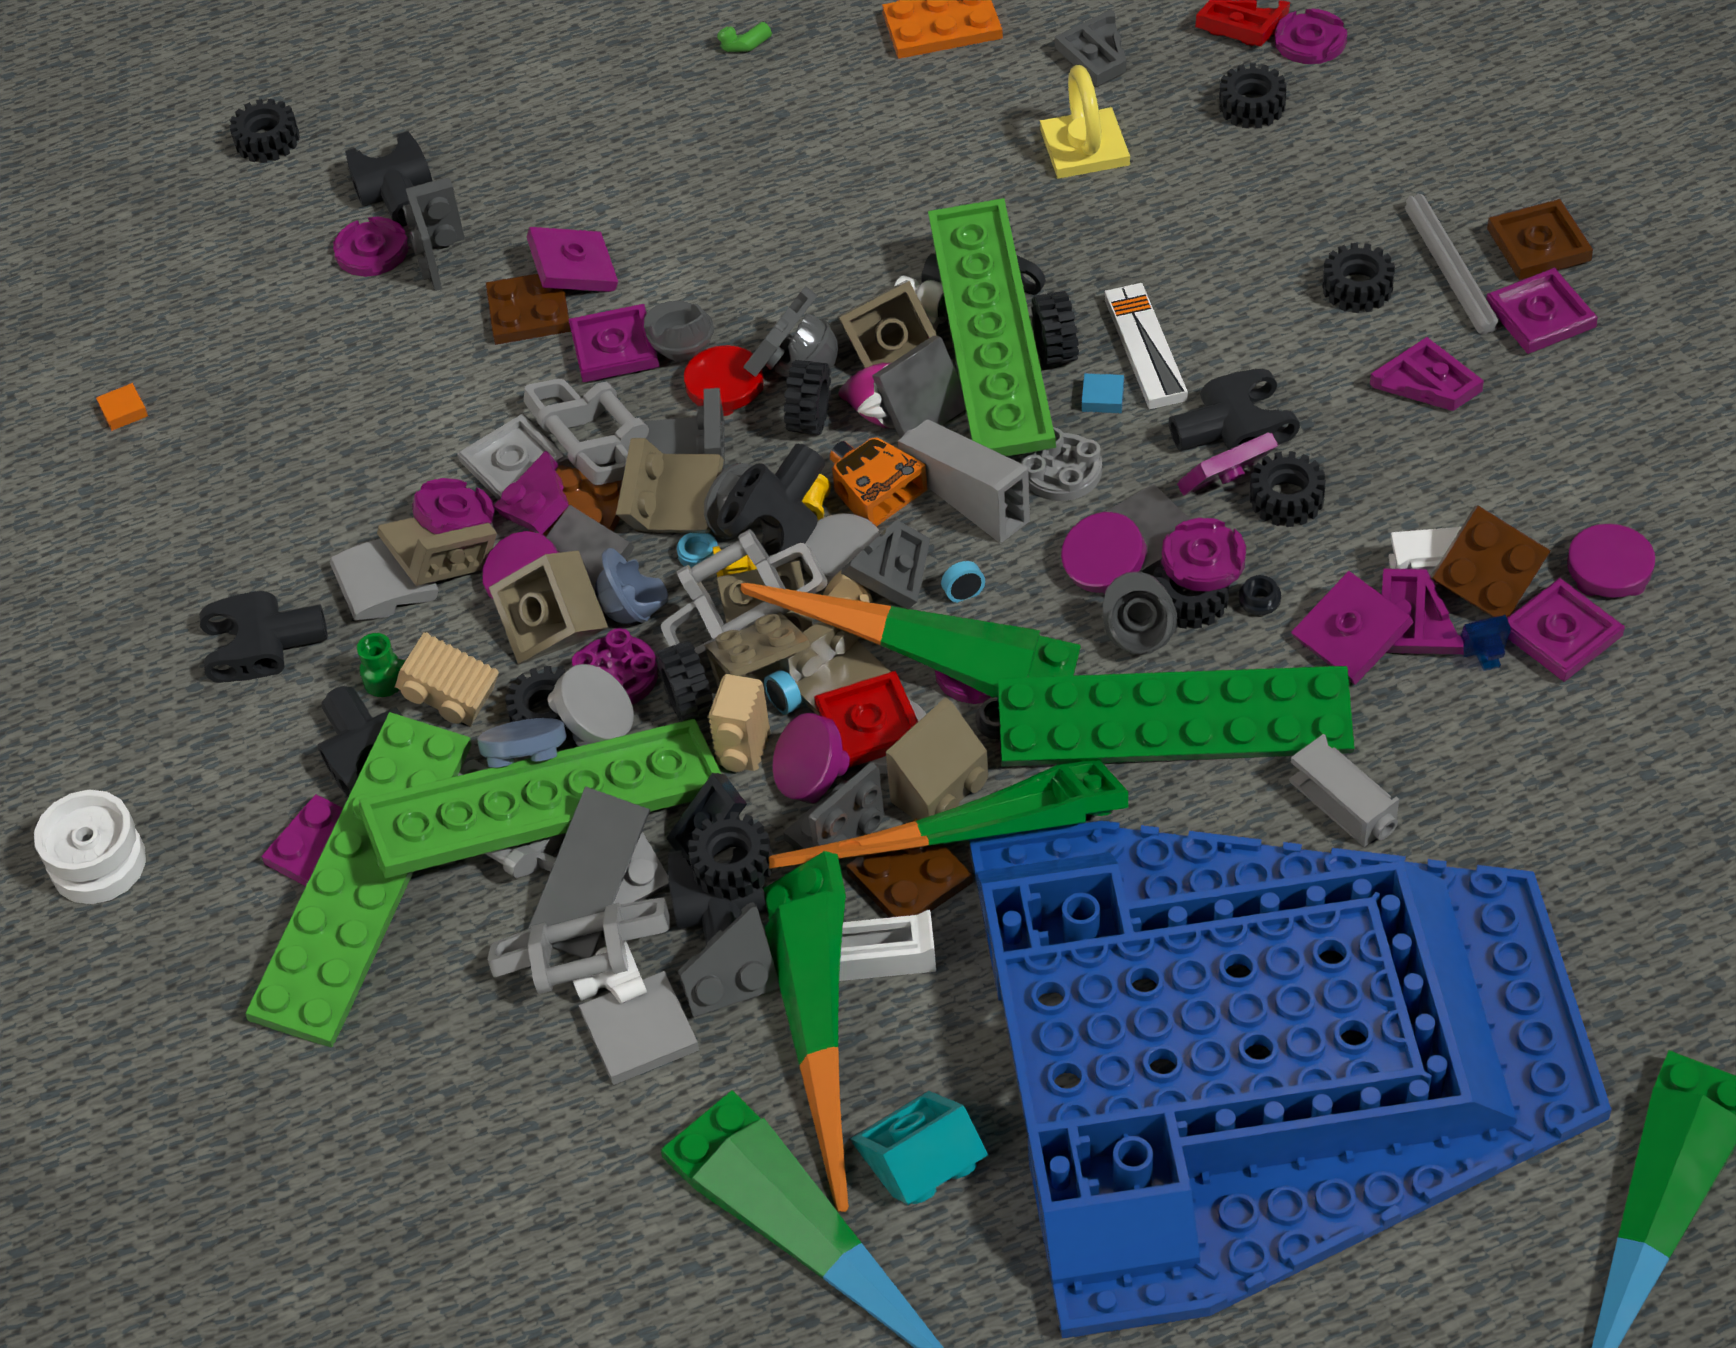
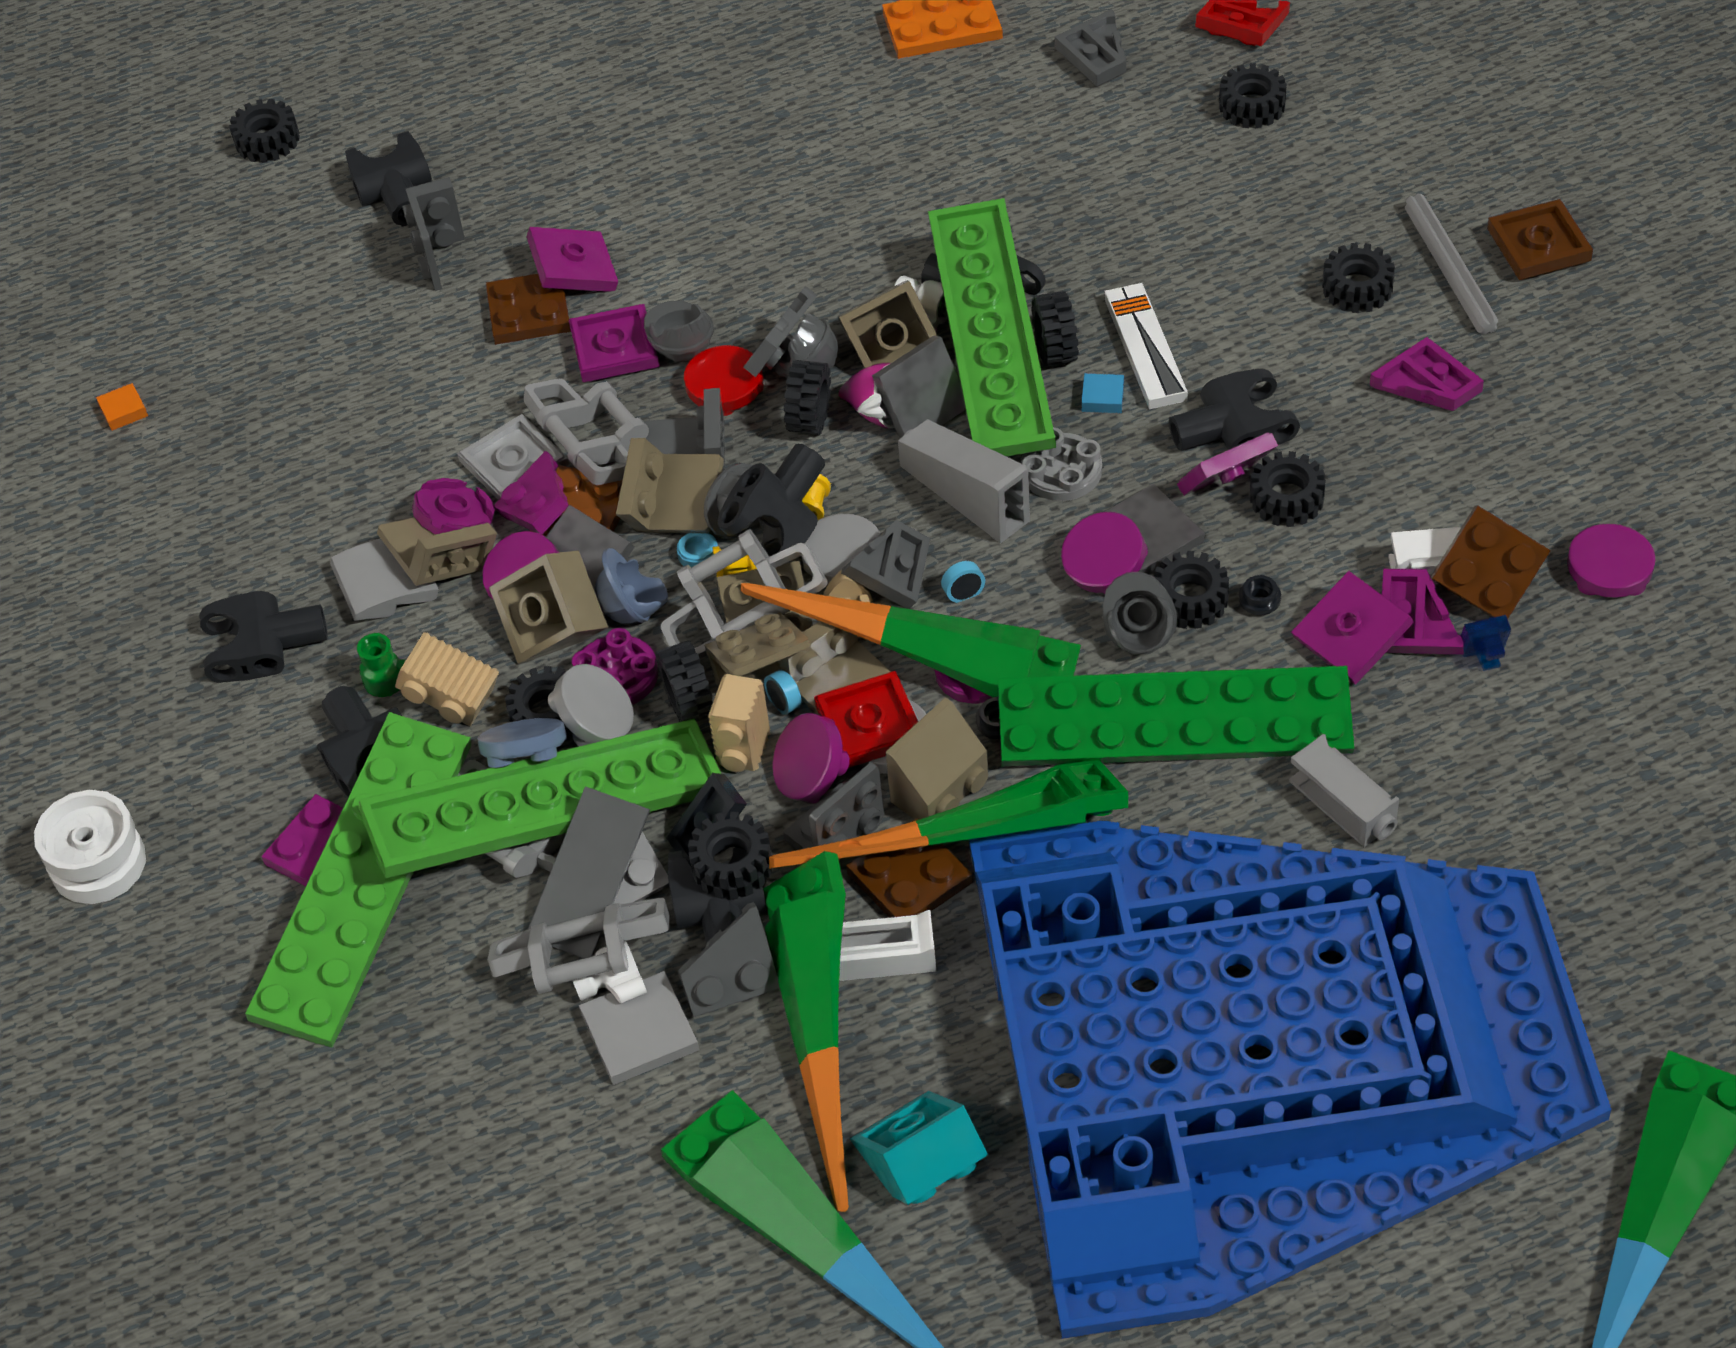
(372, 256): magenta tile -> none
(744, 42): bright green arm -> none
(876, 478): orange torso -> none
(1088, 137): light yellow tile -> none
(1203, 554): magenta tile -> none
(1309, 46): magenta tile -> none
(1541, 310): magenta plate -> none
(1563, 629): magenta plate -> none

